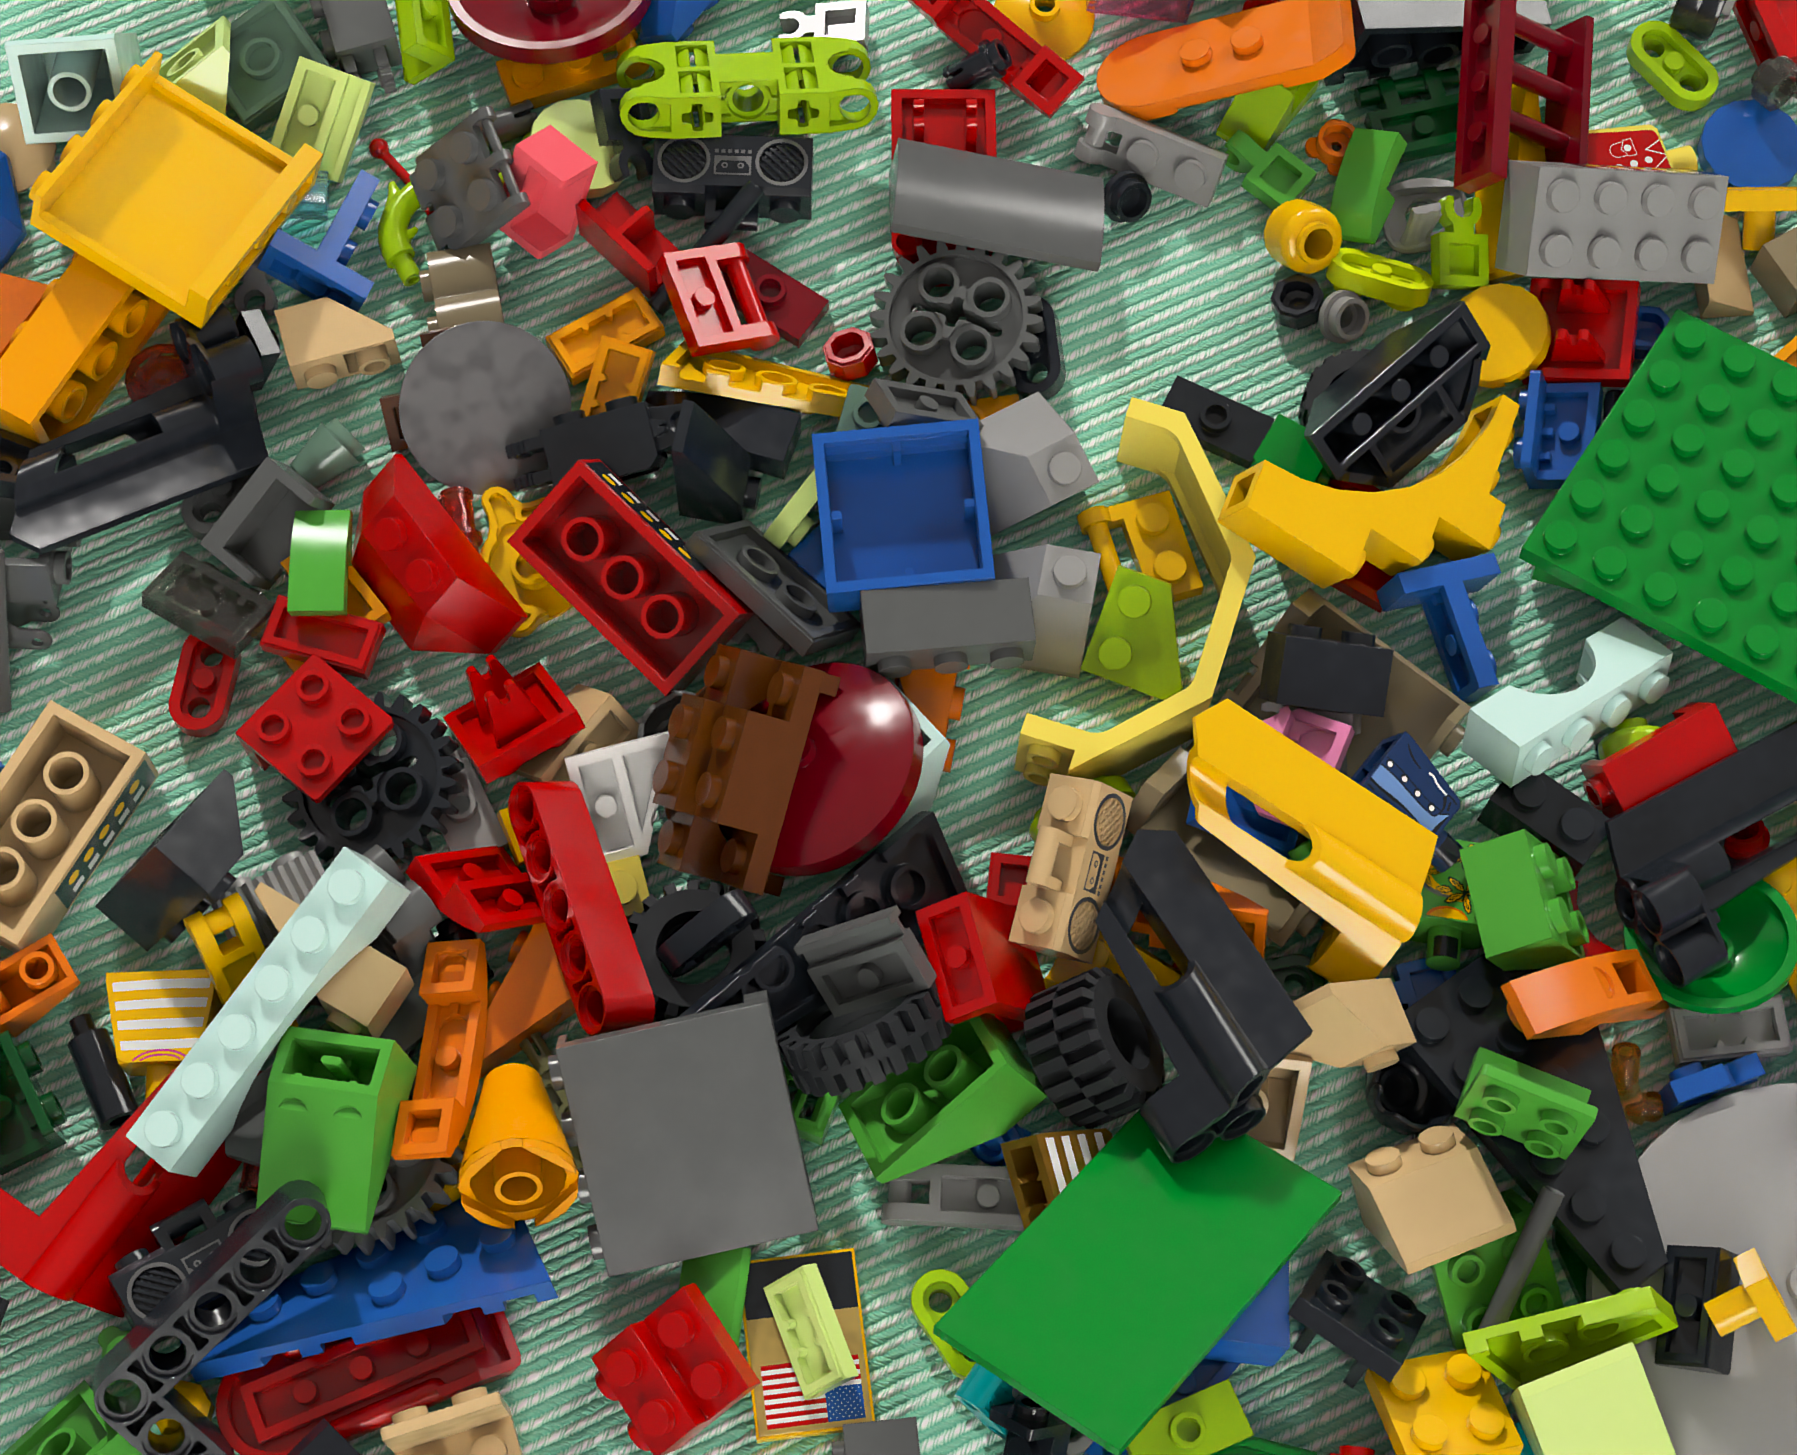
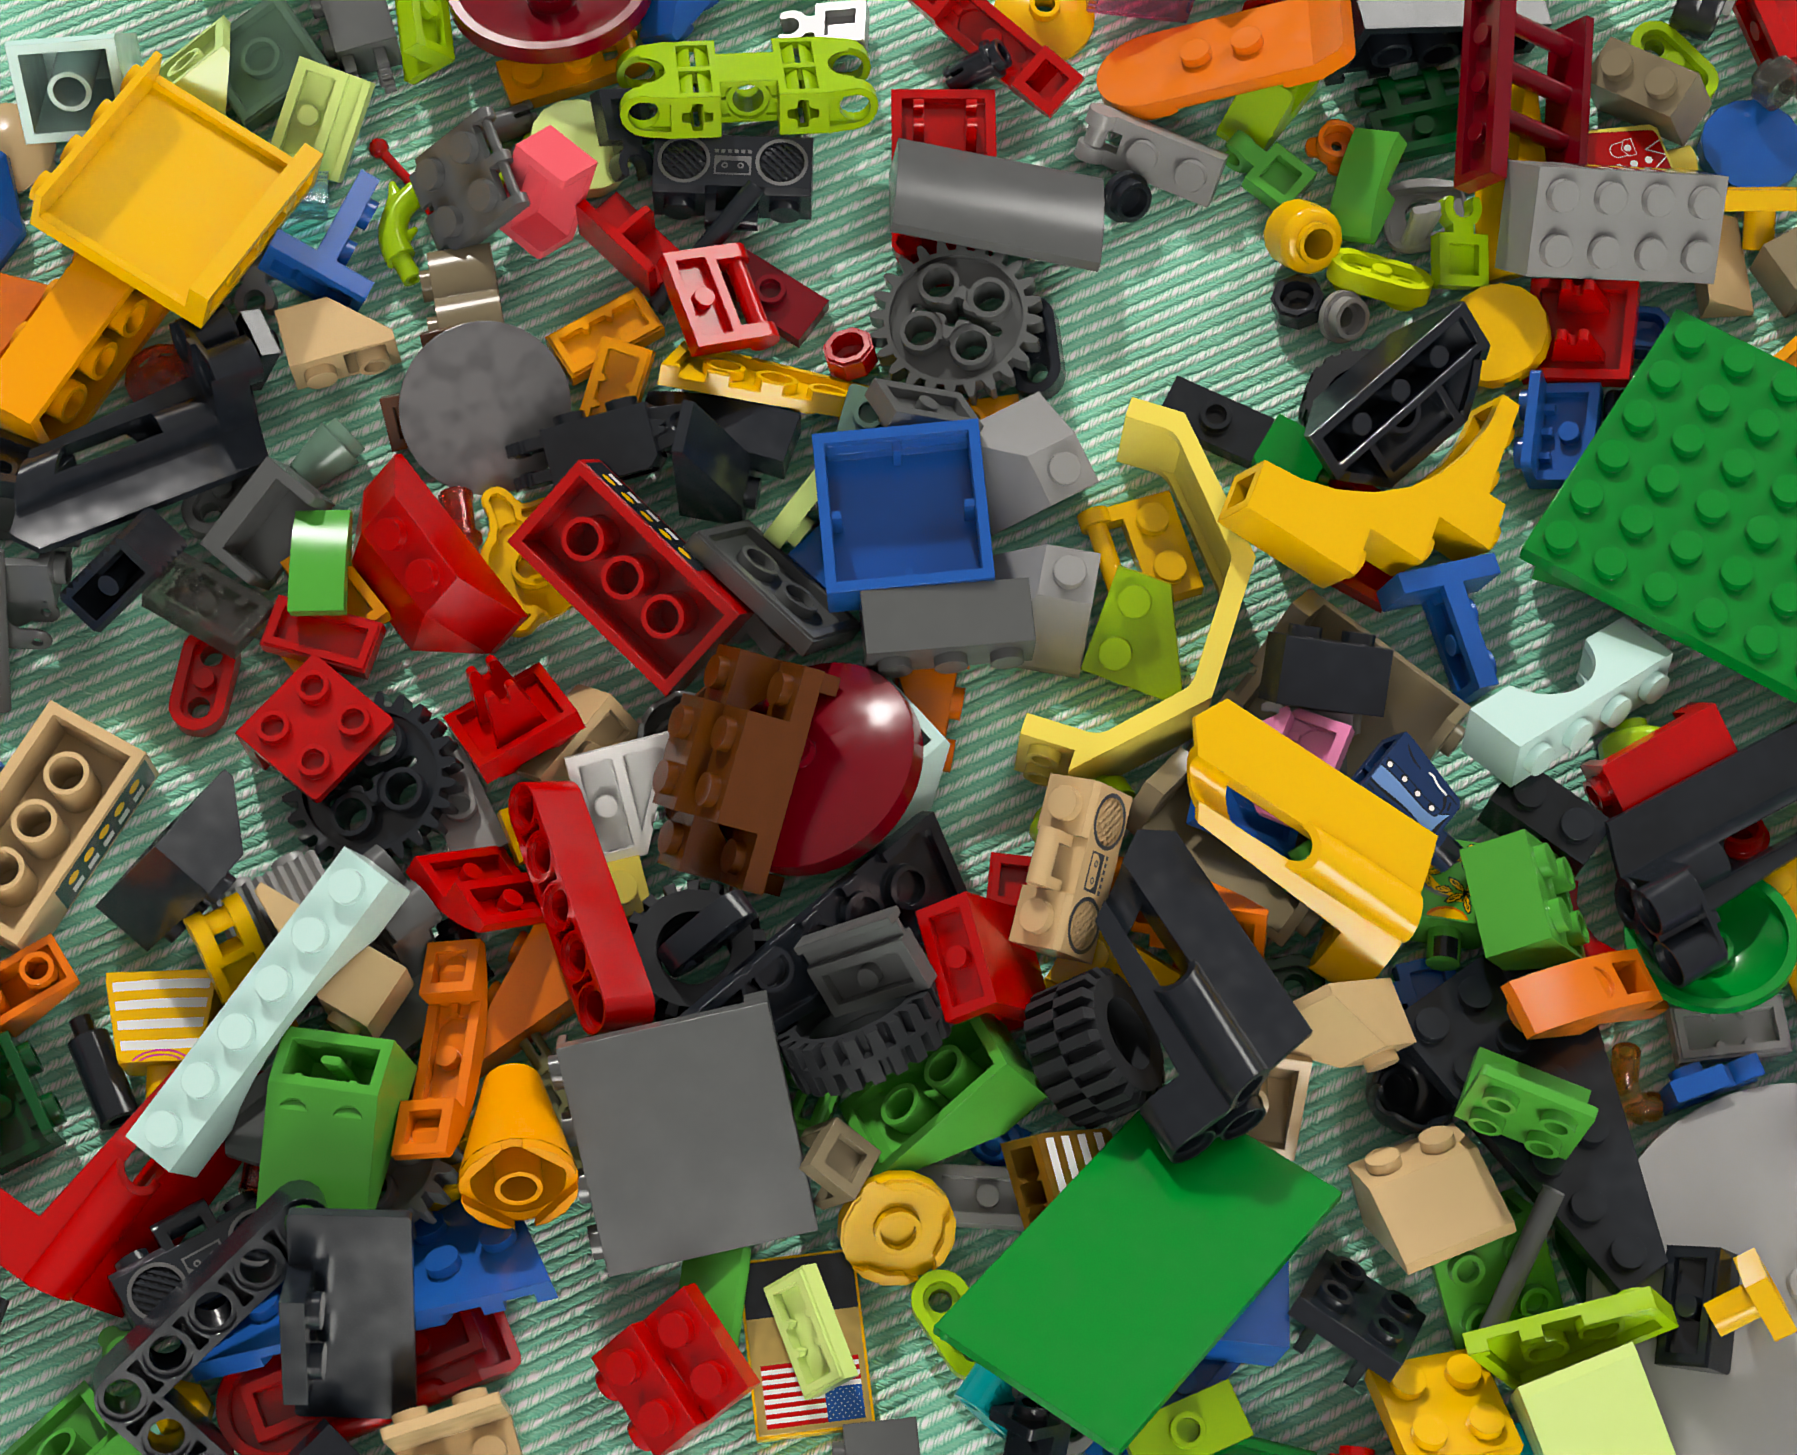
(123, 570): none -> black brick
(349, 1313): none -> black bracket
(837, 1161): none -> dark tan panel
(897, 1228): none -> yellow tile
(1648, 90): none -> dark tan brick

